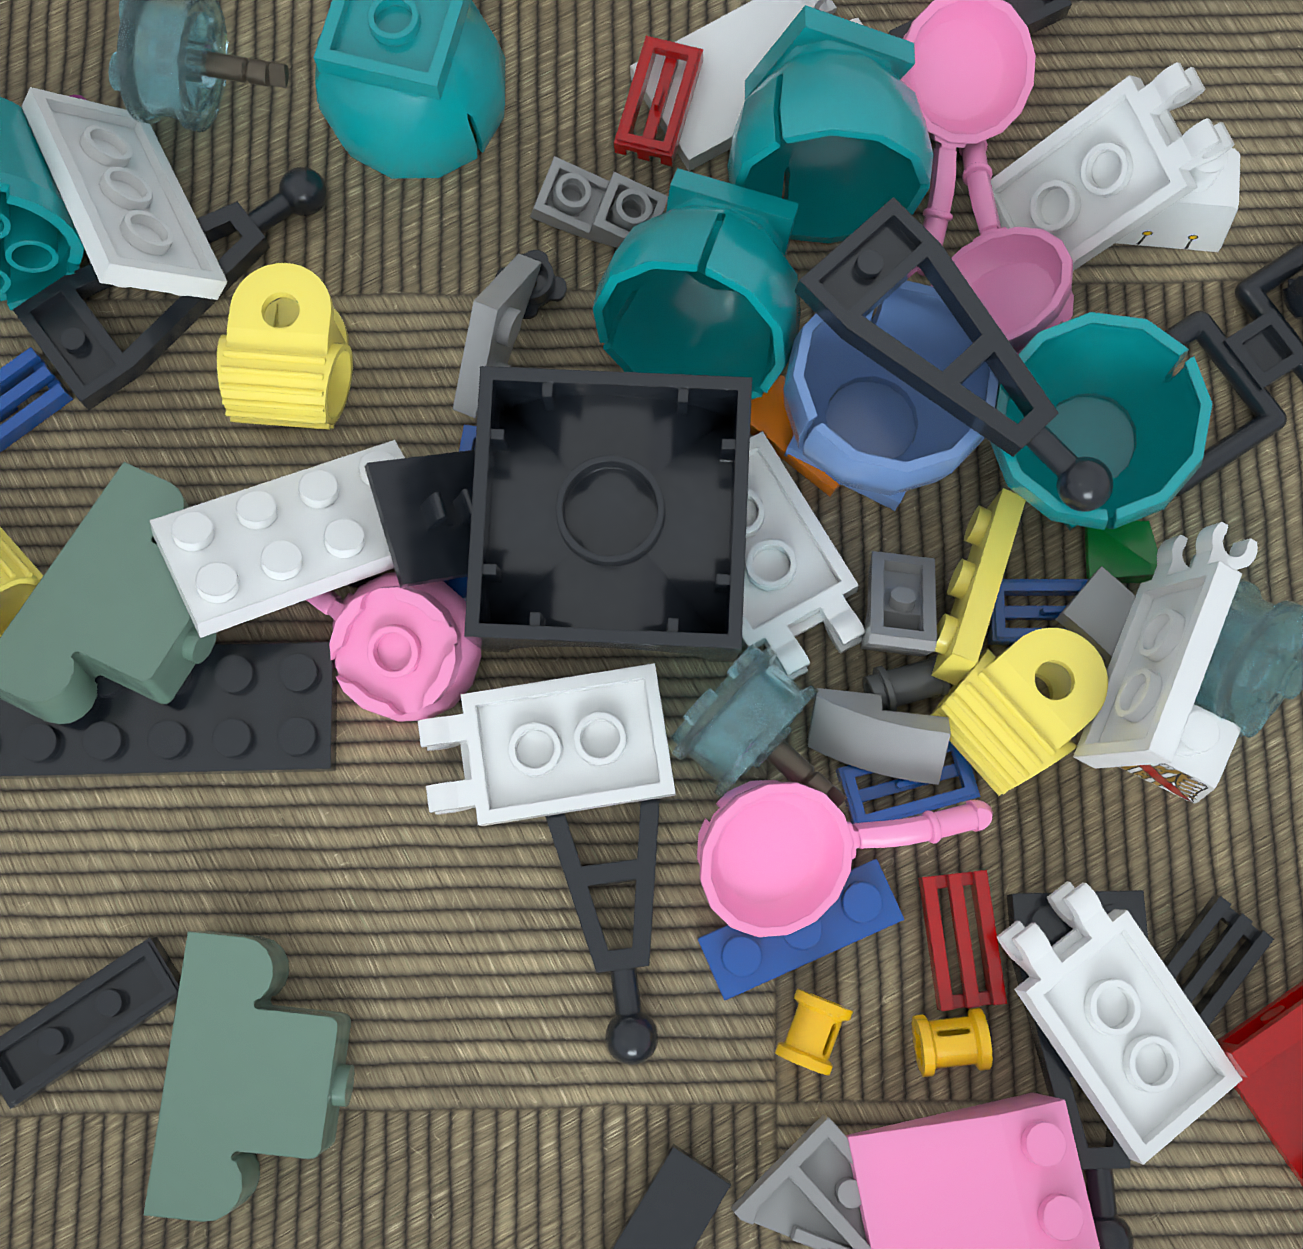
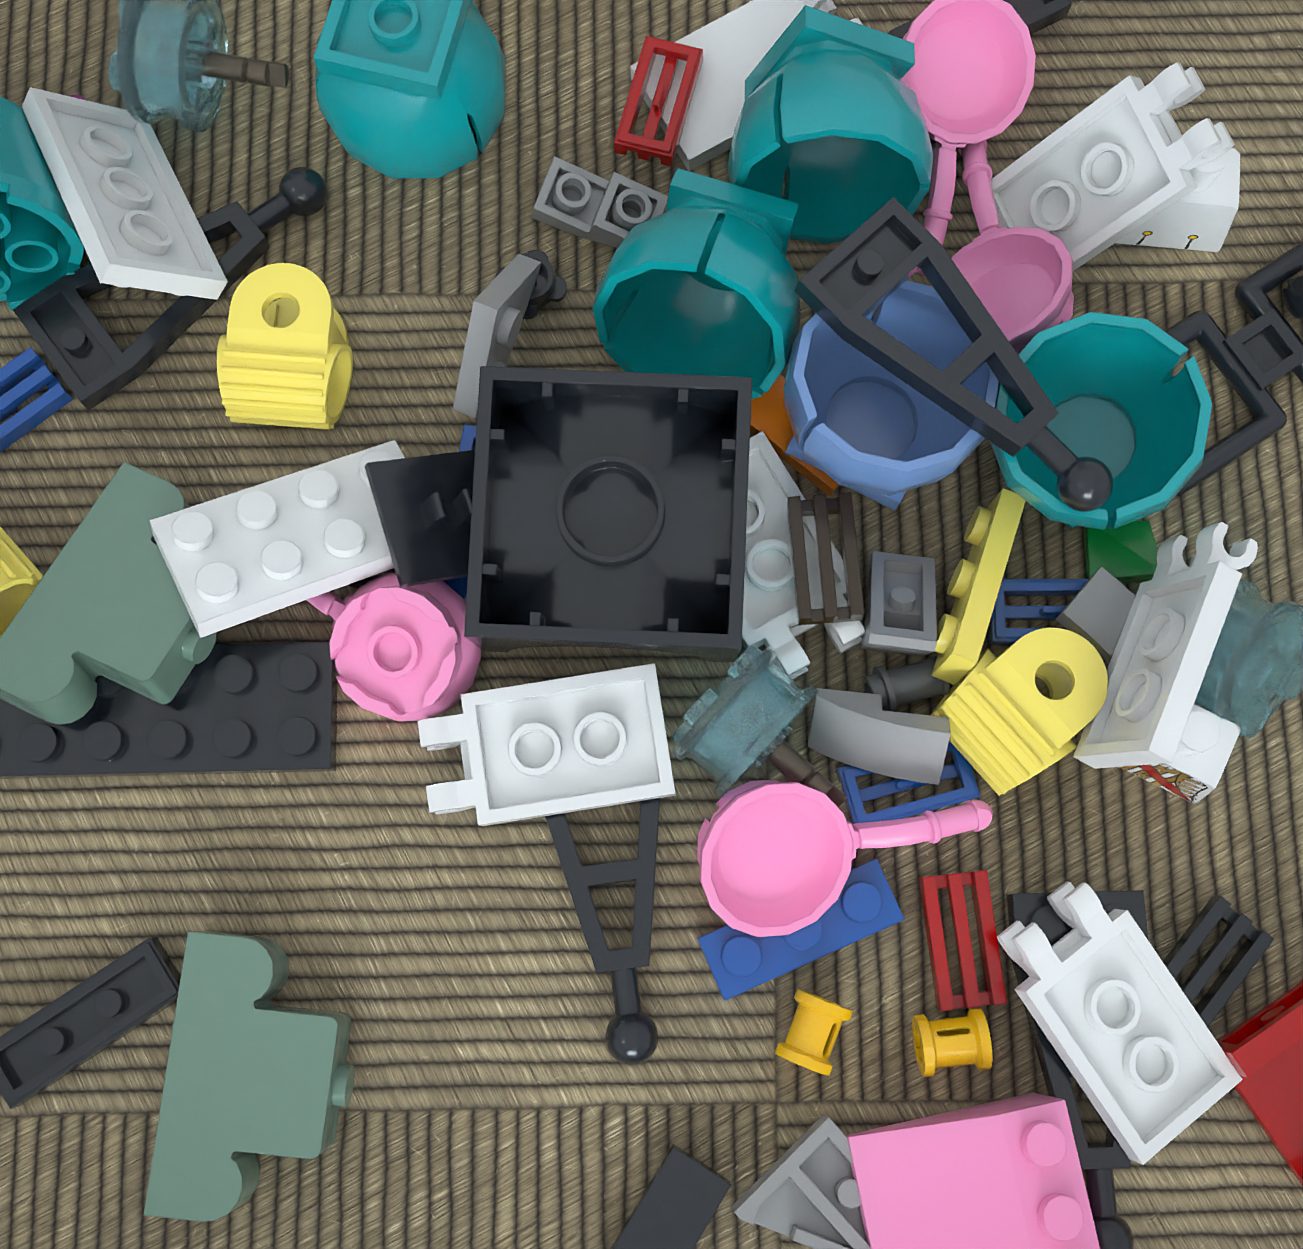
(820, 508): none -> dark brown tile

